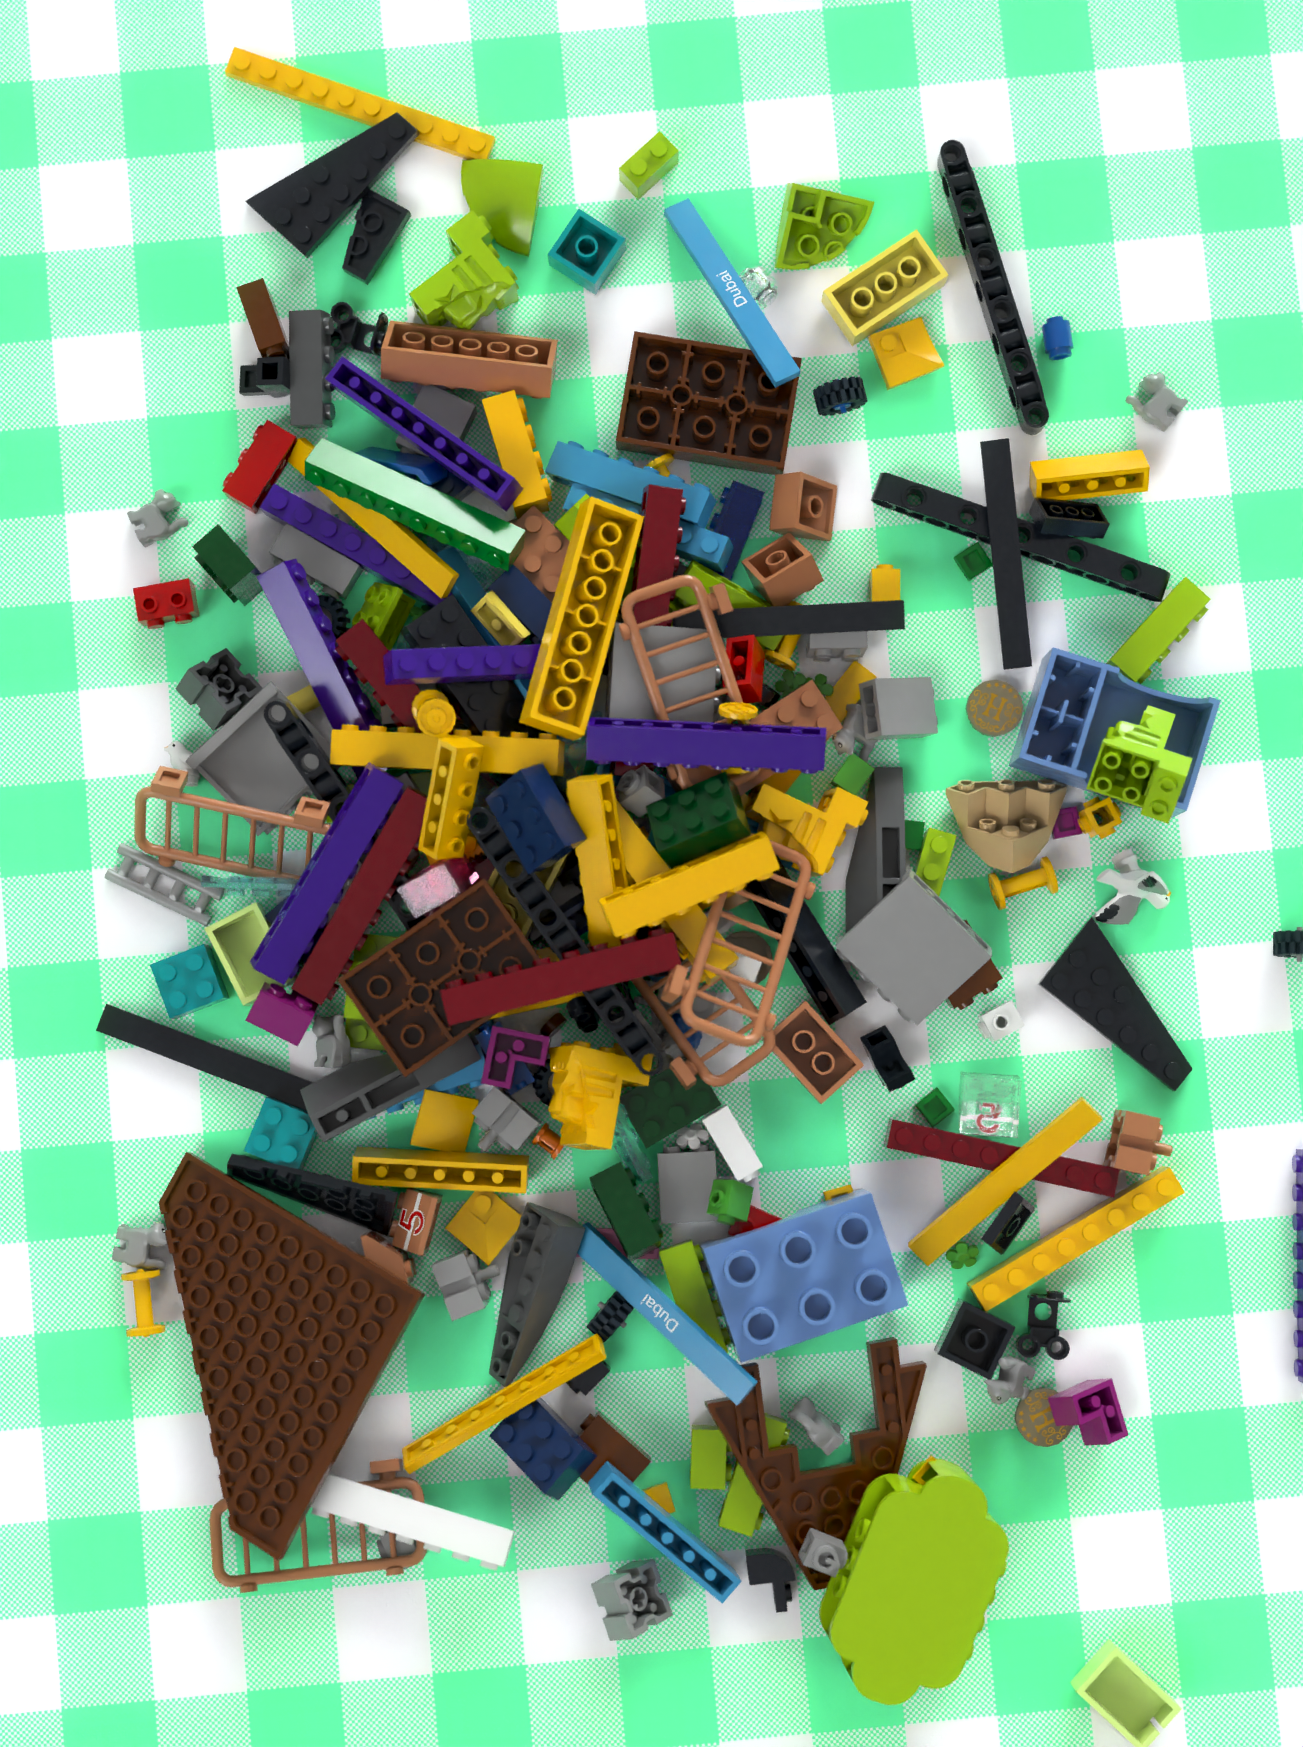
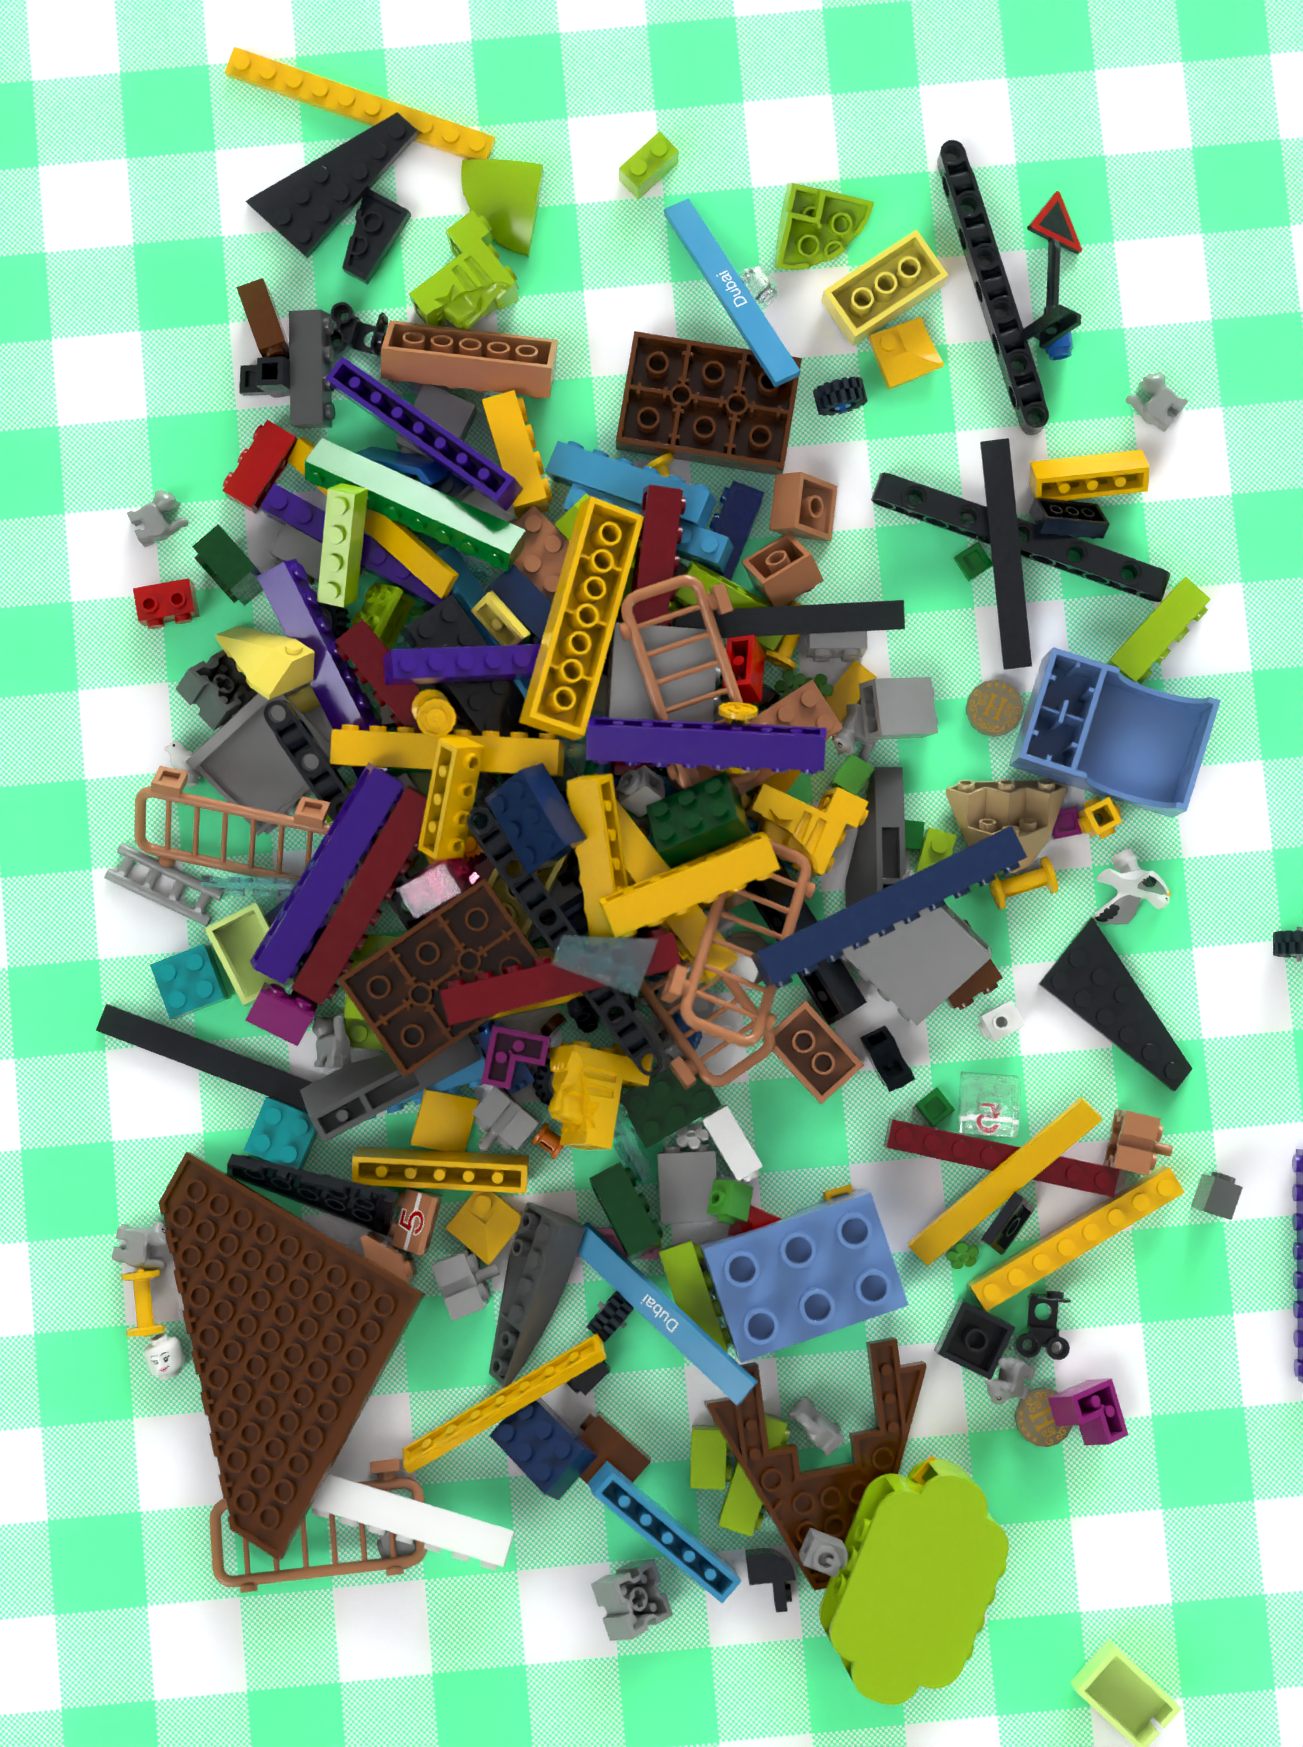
(164, 1356): none -> white head
(268, 660): none -> light yellow wedge
(342, 544): none -> lime brick
(587, 251): teal brick -> none
(607, 960): none -> clear light blue wing
(661, 1495): yellow tile -> none
(884, 583): yellow brick -> none
(888, 906): none -> dark blue brick
(1056, 226): none -> black piece
(1138, 768): lime brick -> none
(1217, 1195): none -> dark grey brick

